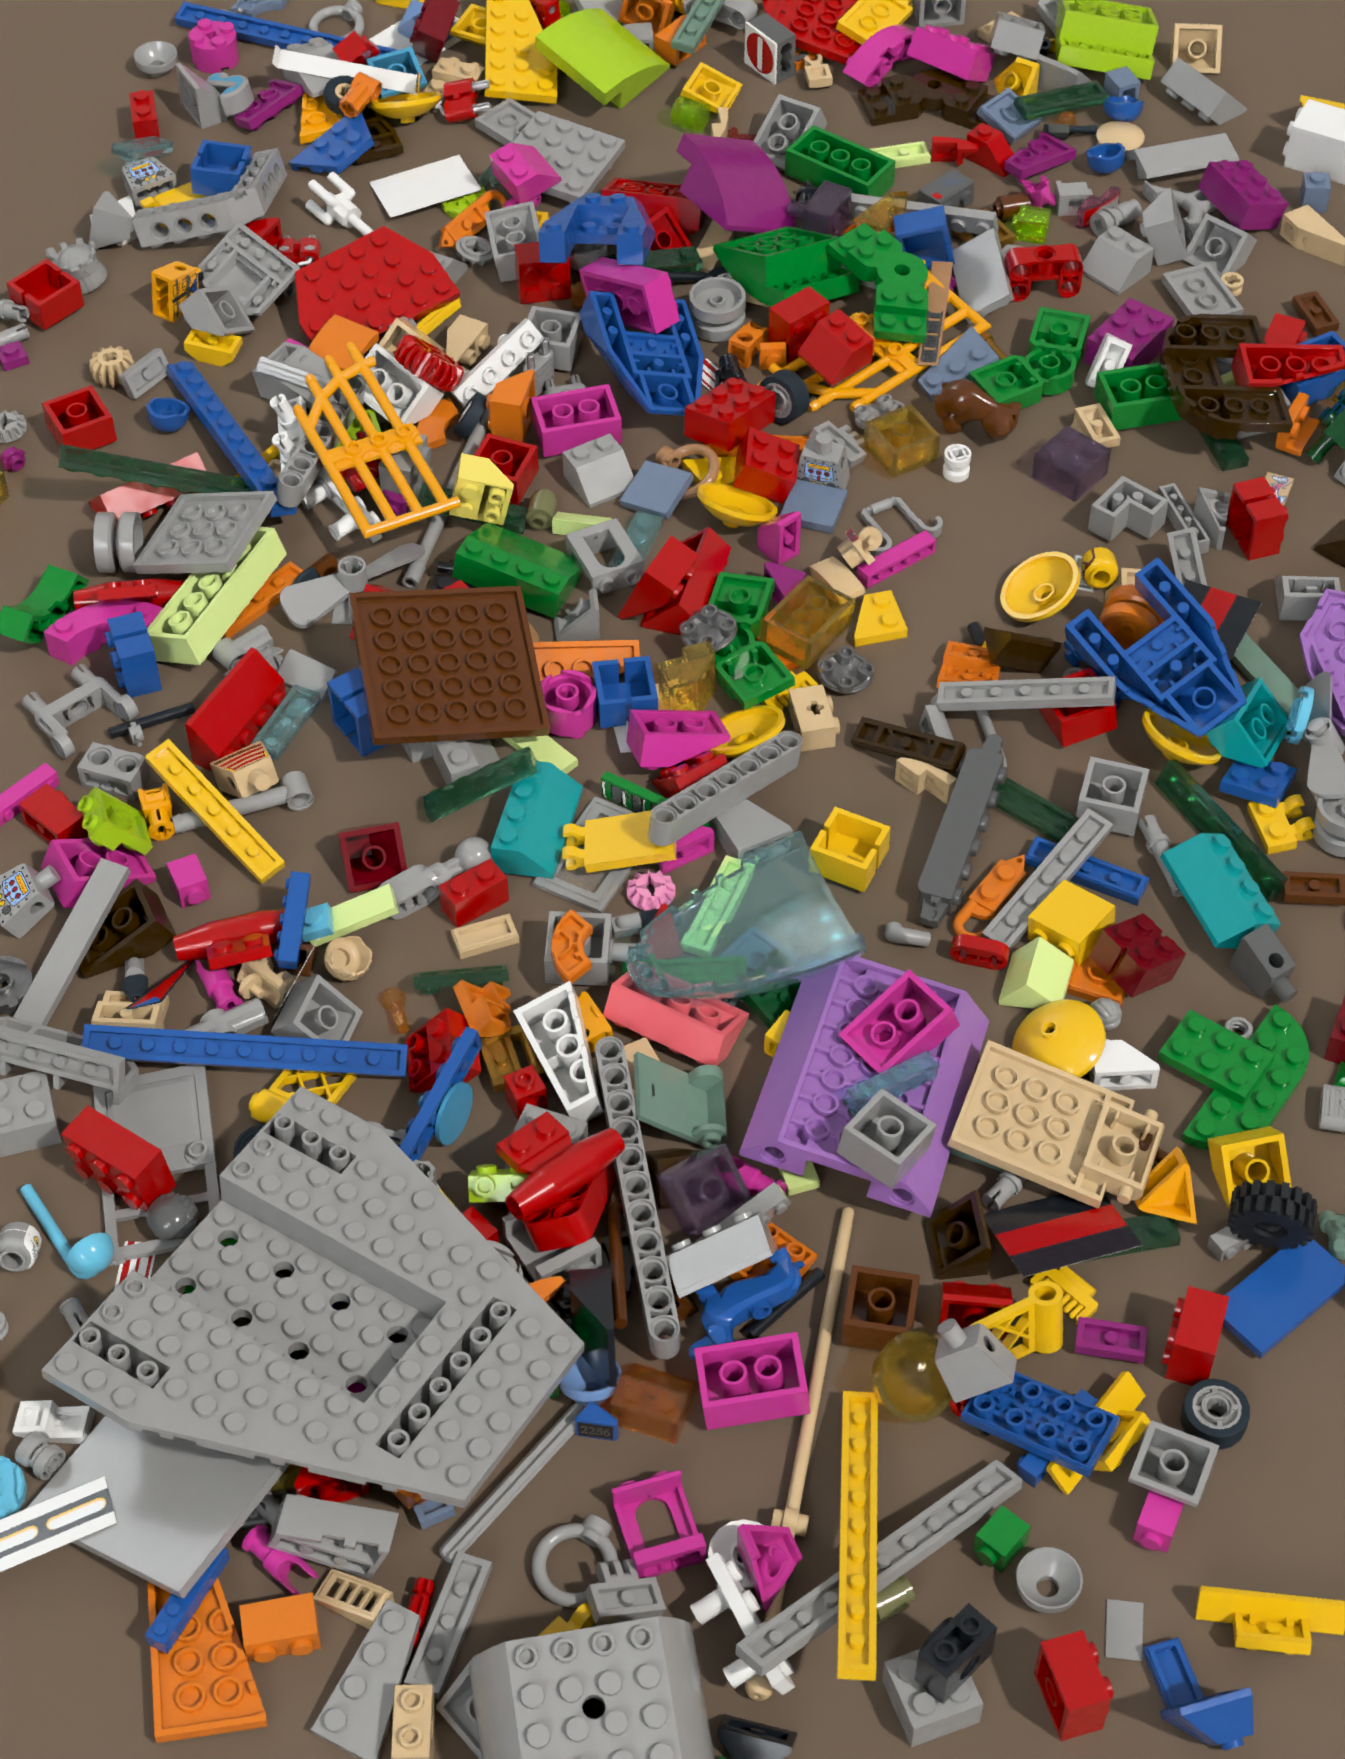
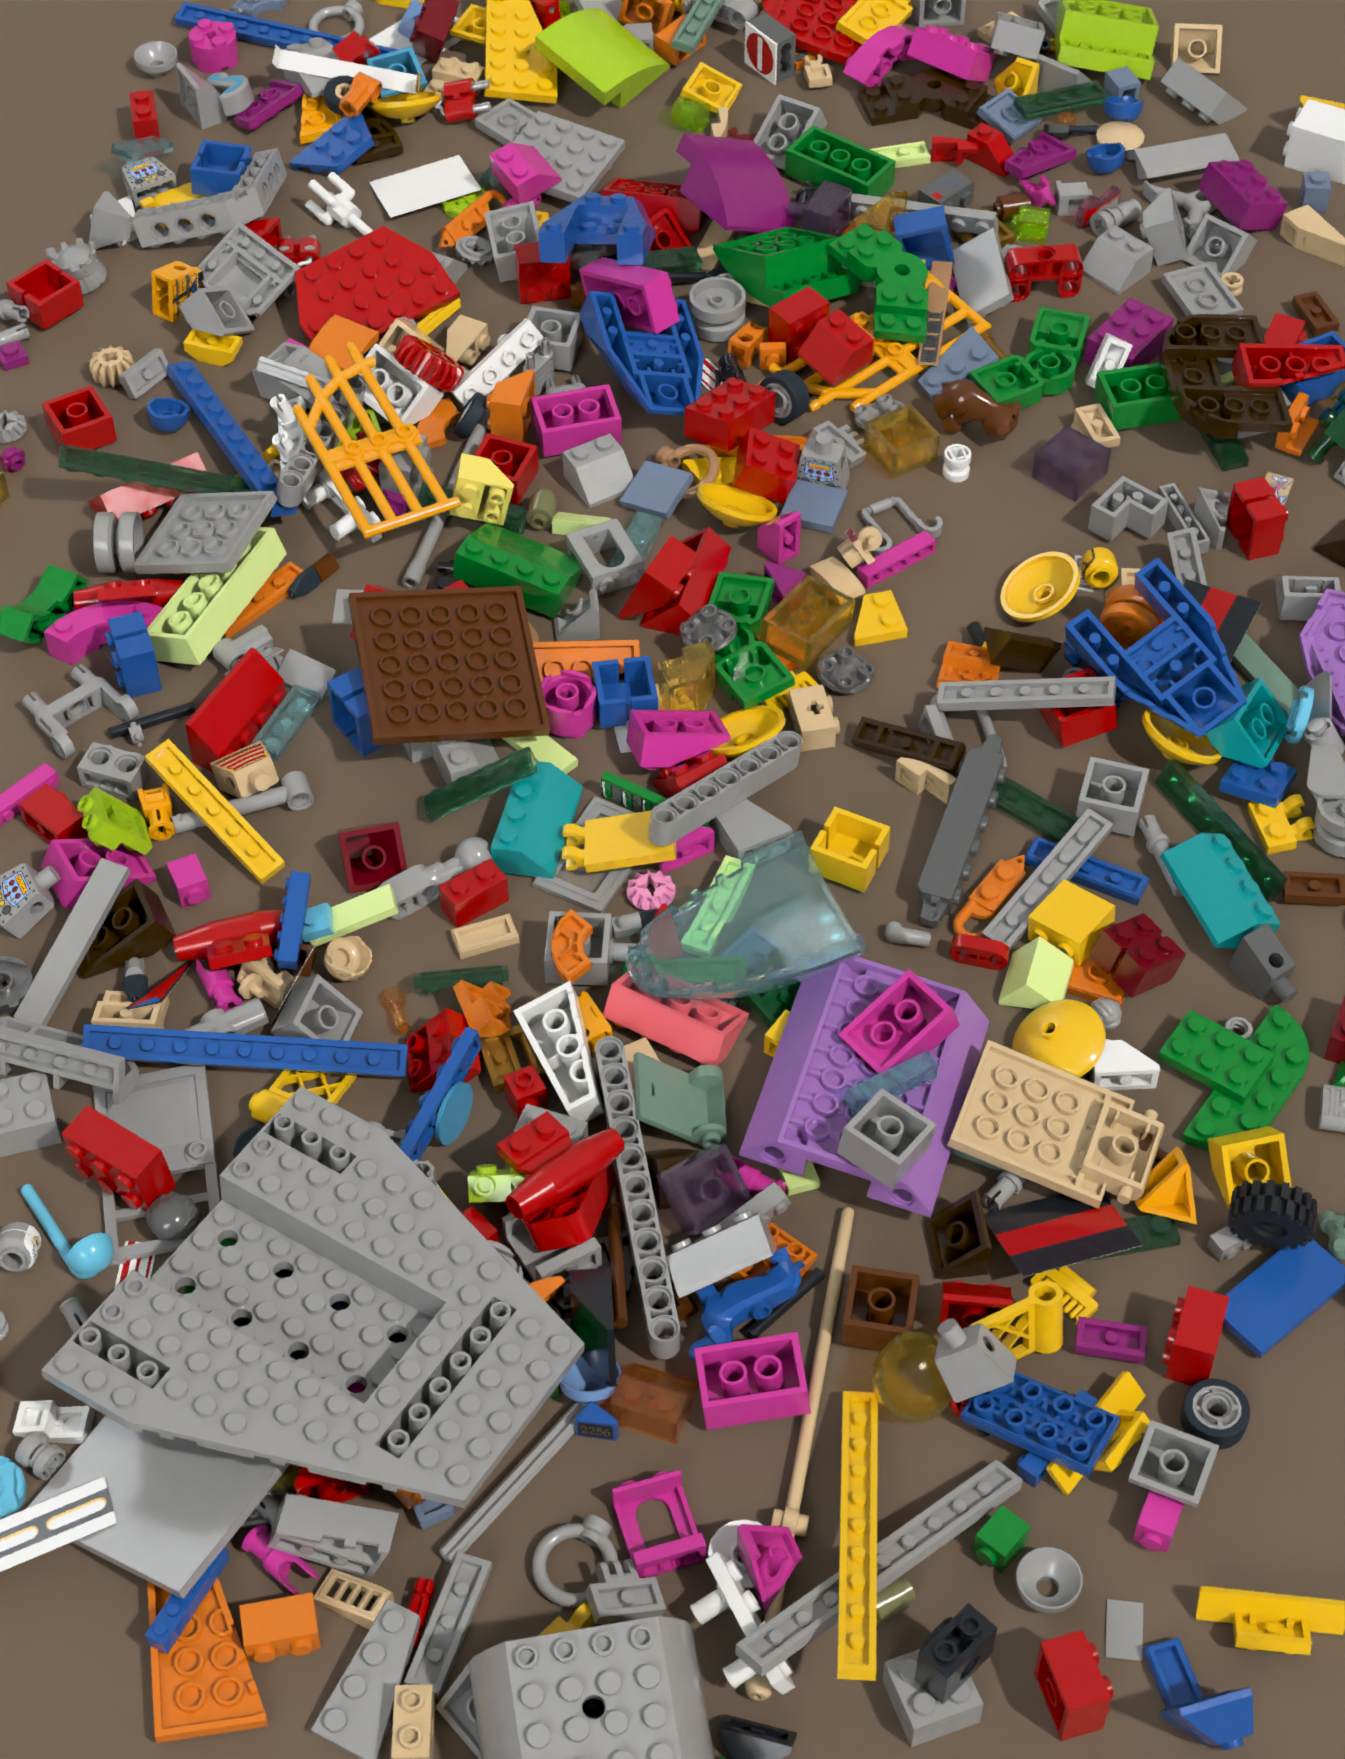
(313, 599): light grey piece -> none

